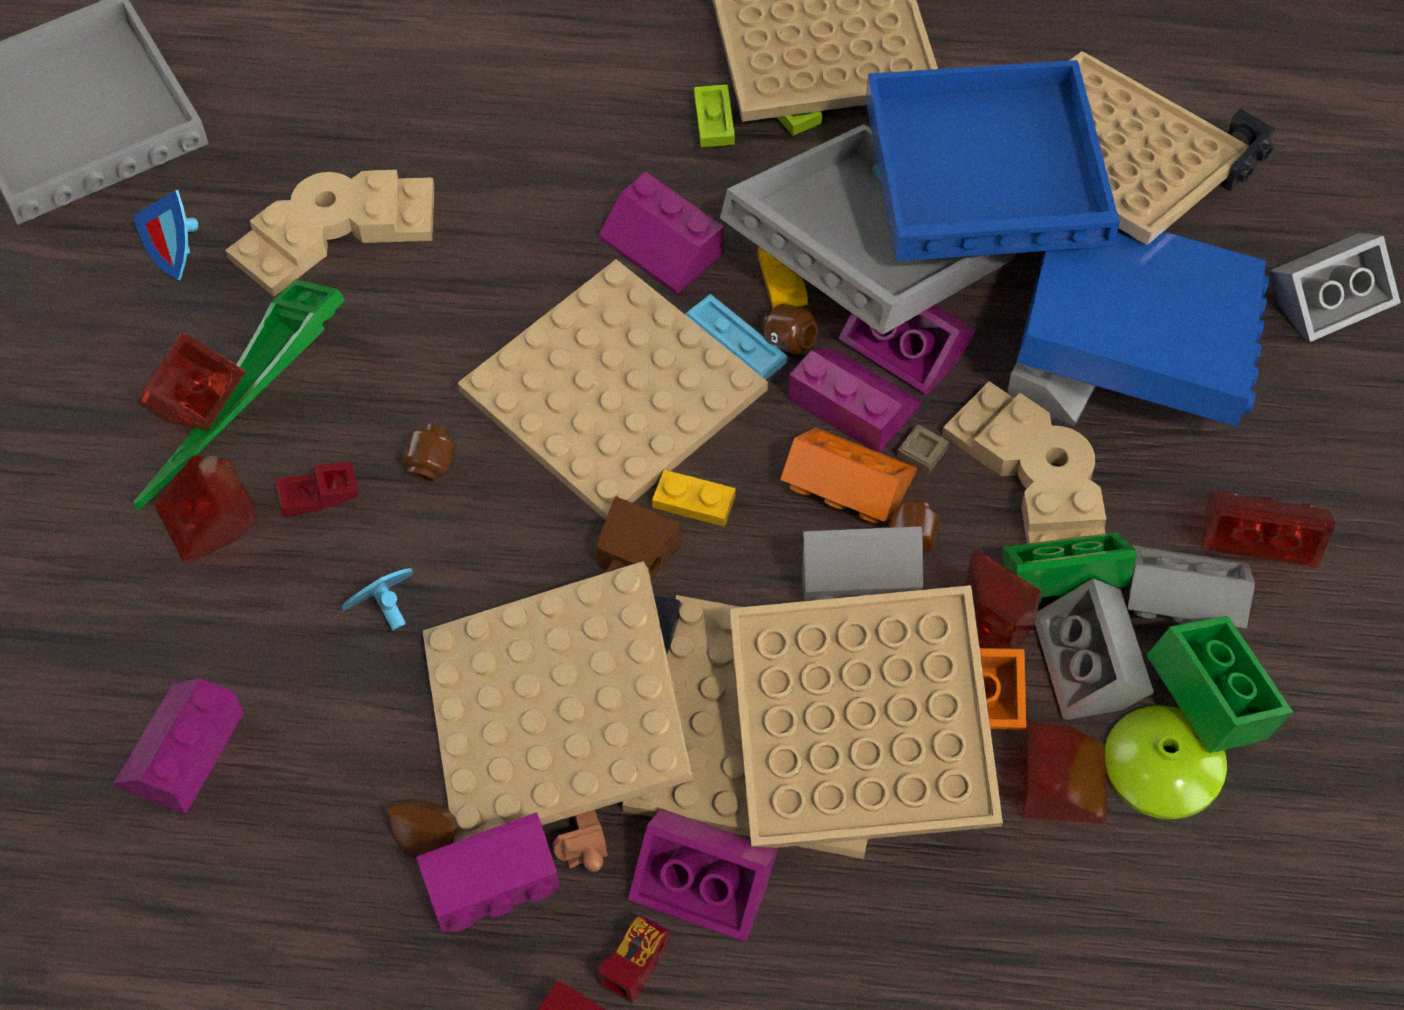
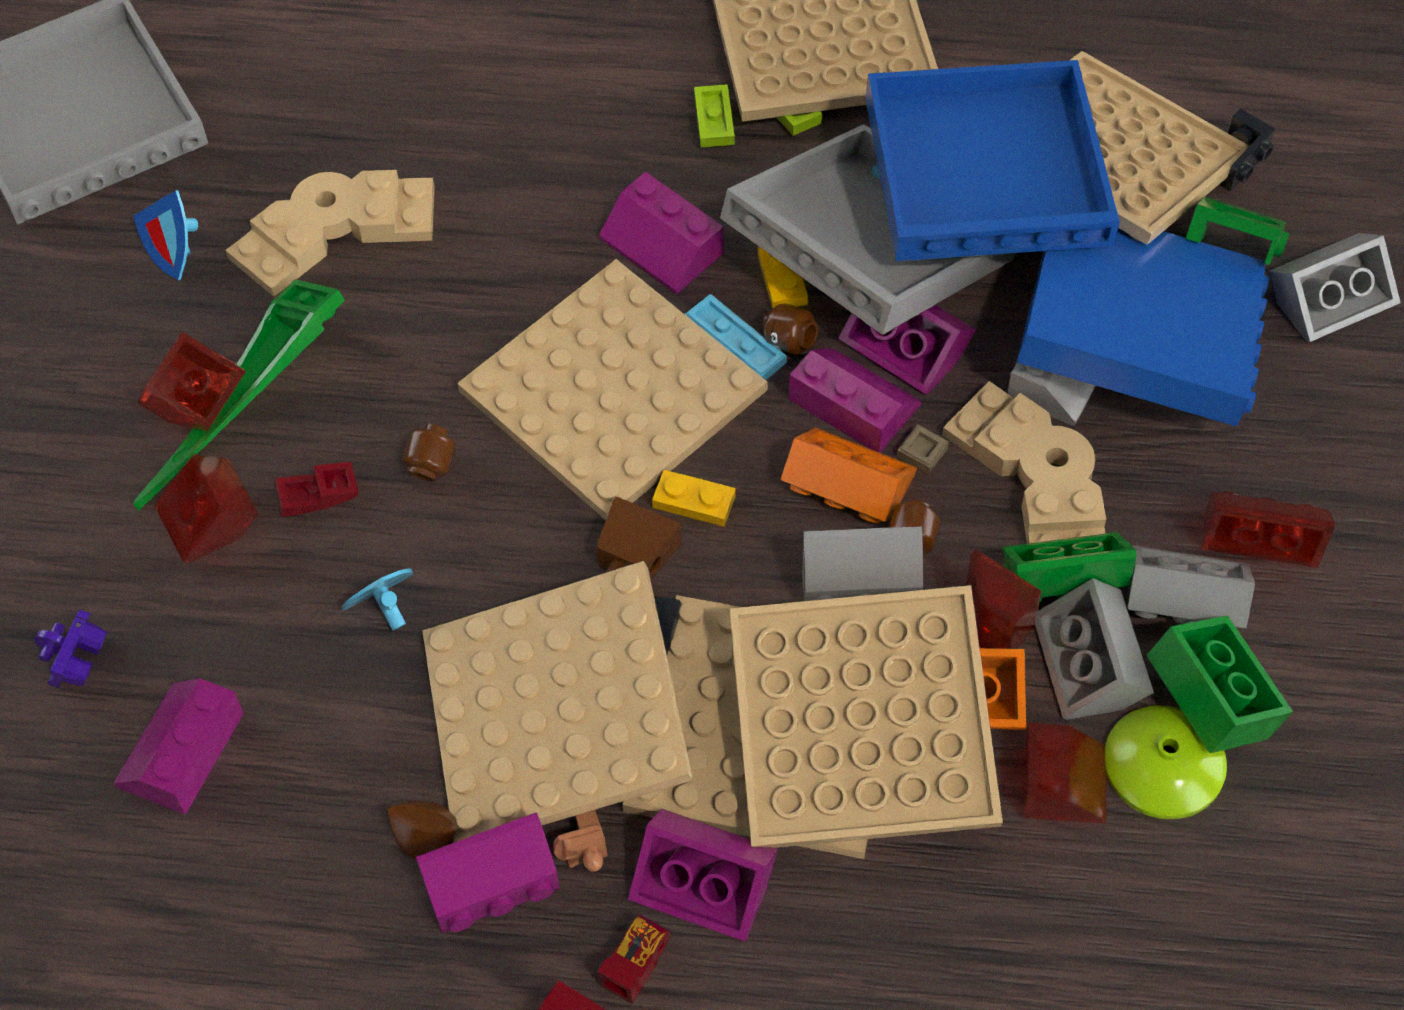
(66, 665): none -> dark purple hips
(1237, 218): none -> green panel

